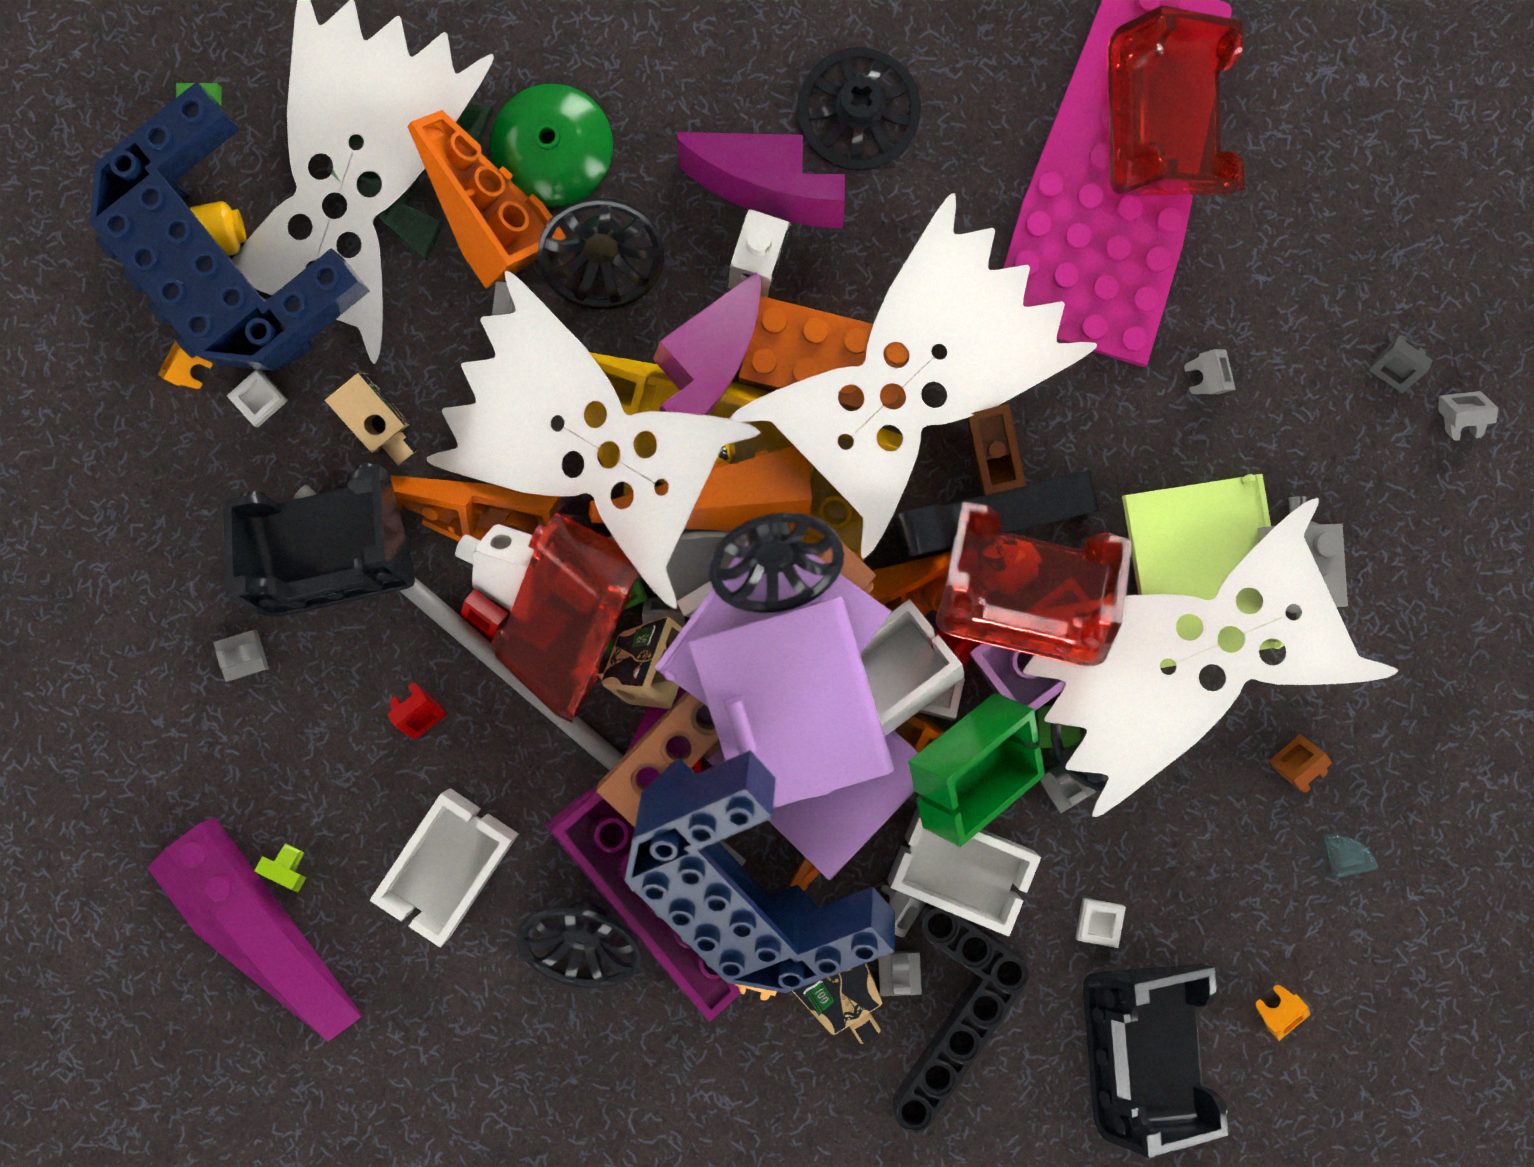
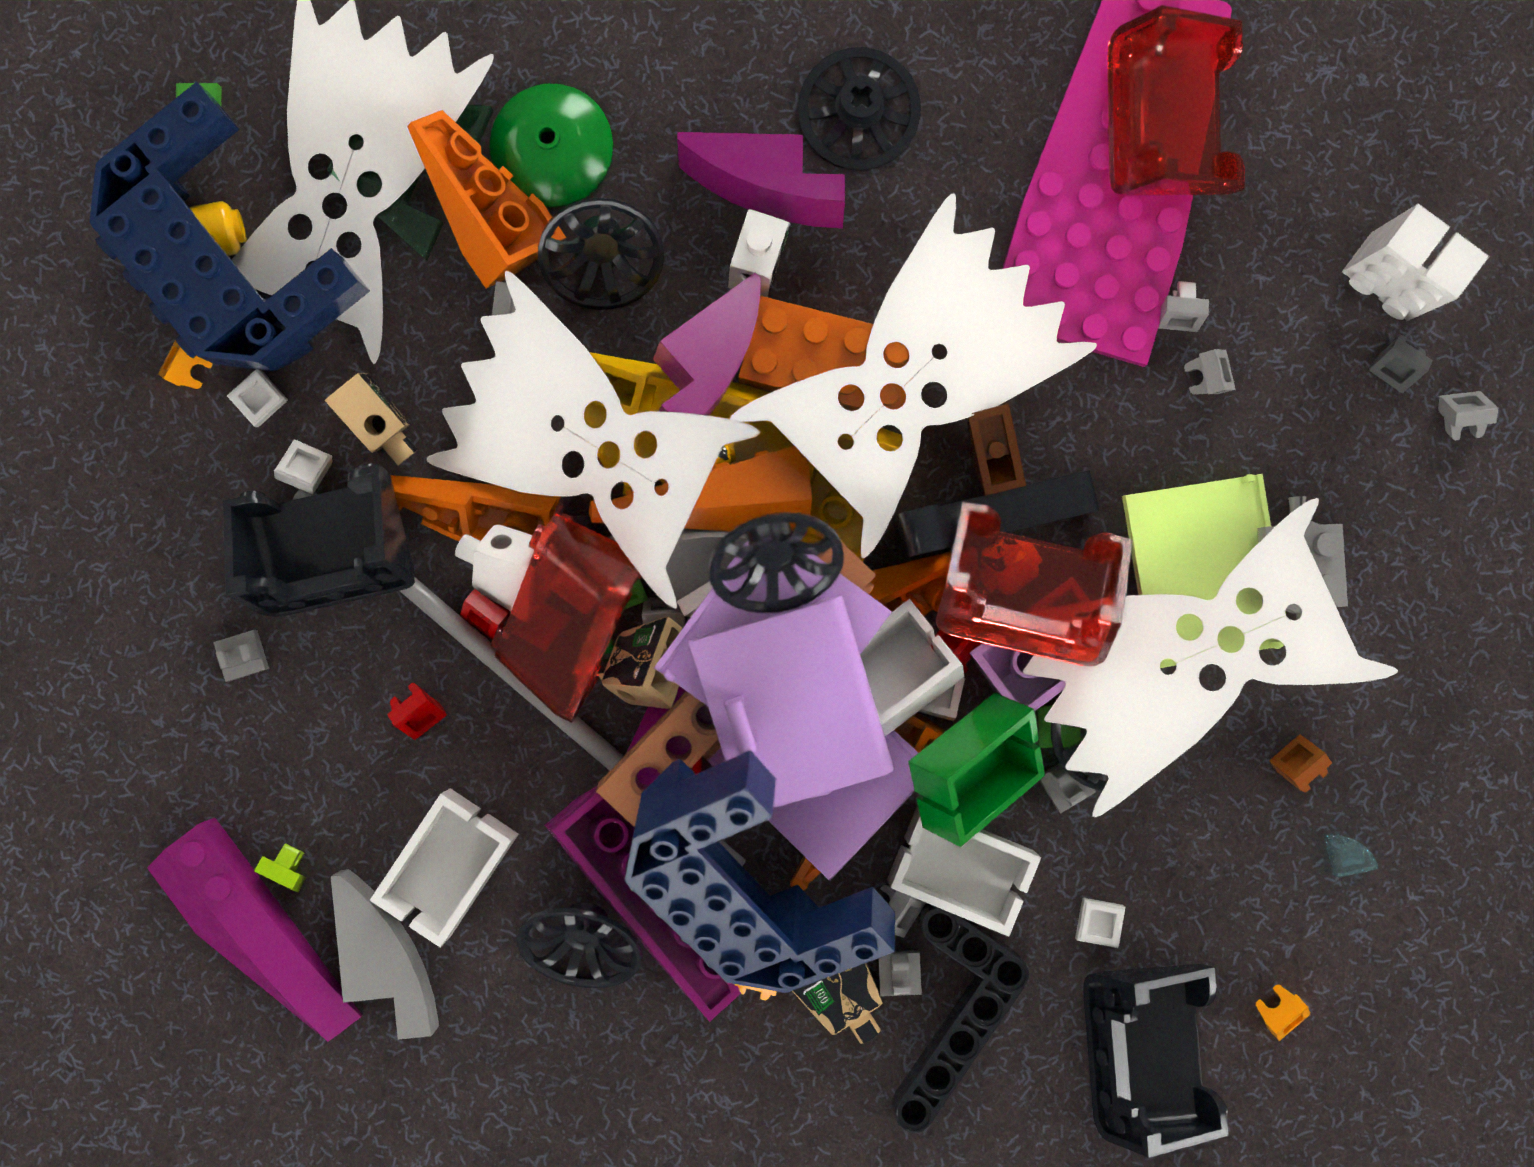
(303, 467): none -> white tile
(380, 958): none -> light grey slope
(1183, 310): none -> light grey tile
(1393, 259): none -> white piece

